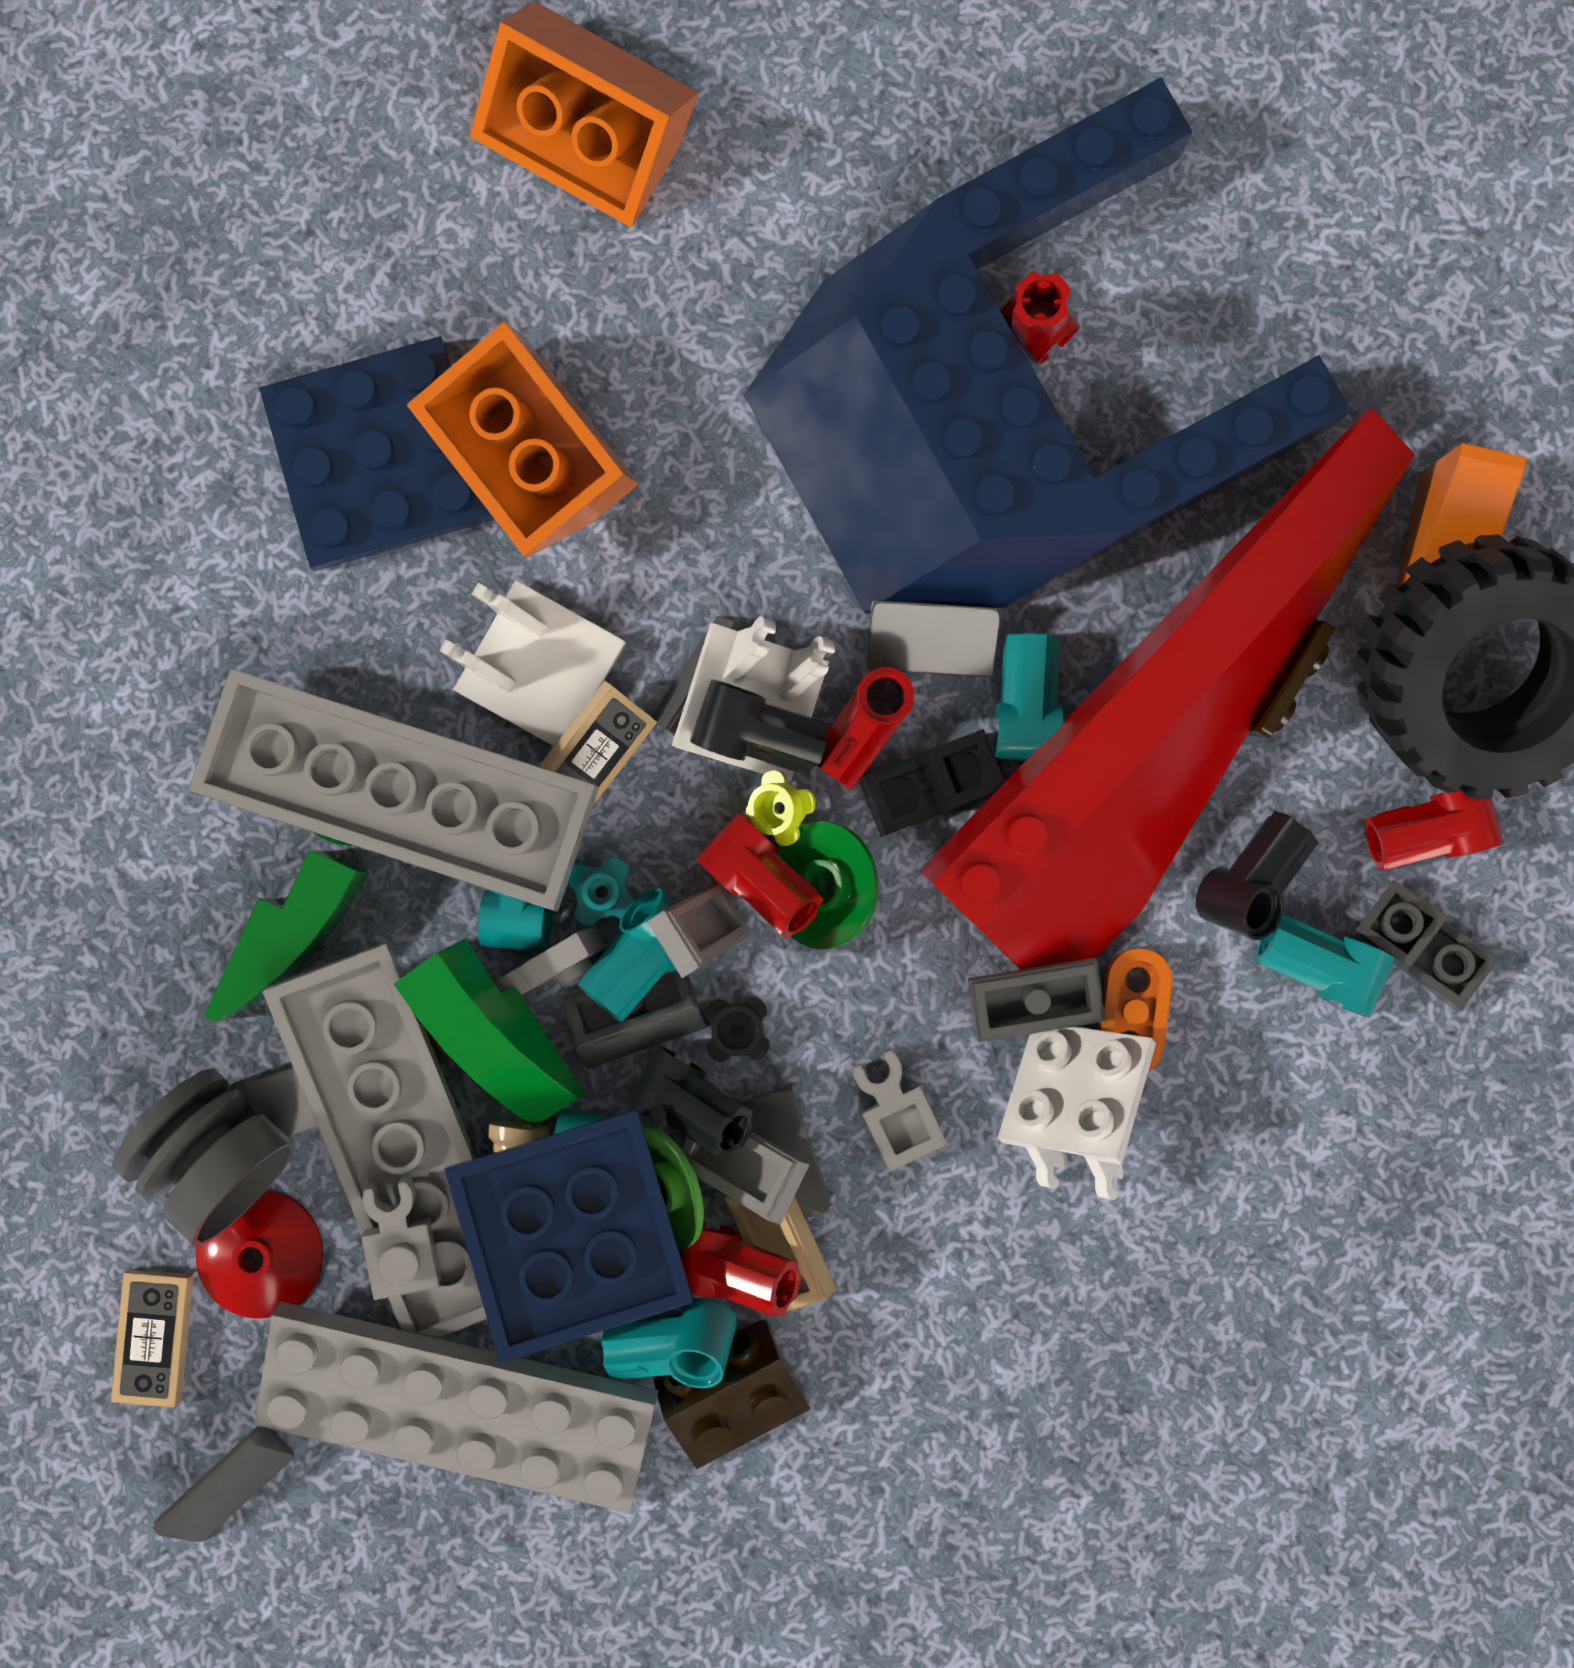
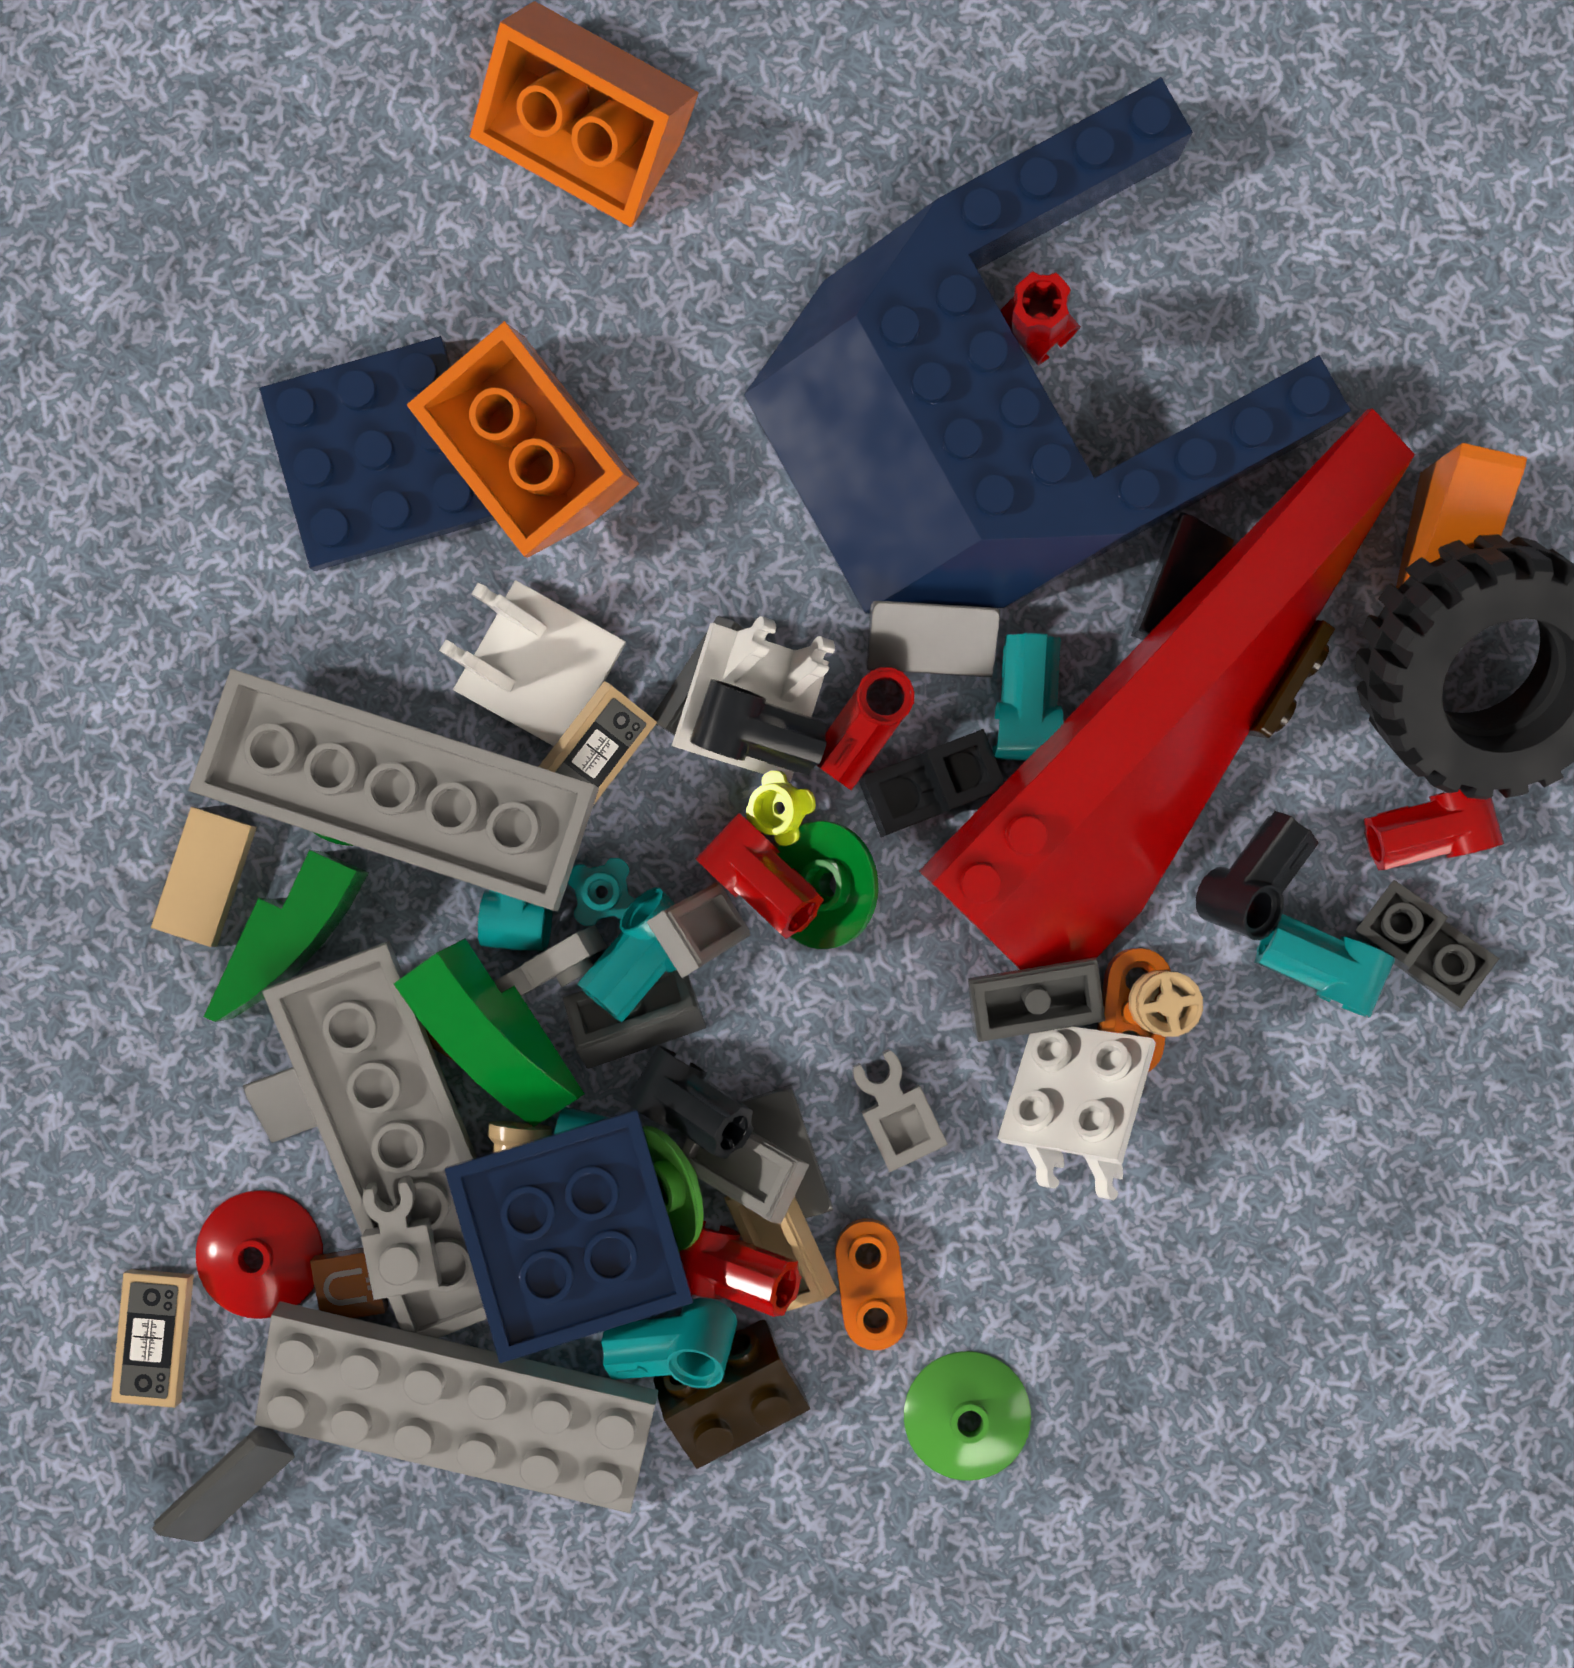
(197, 1149): dark grey wheel -> none
(203, 877): none -> tan tile
(345, 1285): none -> reddish brown tile
(724, 1042): black plate -> none
(871, 1284): none -> orange plate
(963, 1384): none -> bright green dish
(1178, 1001): none -> tan wheel
(1186, 559): none -> black slope

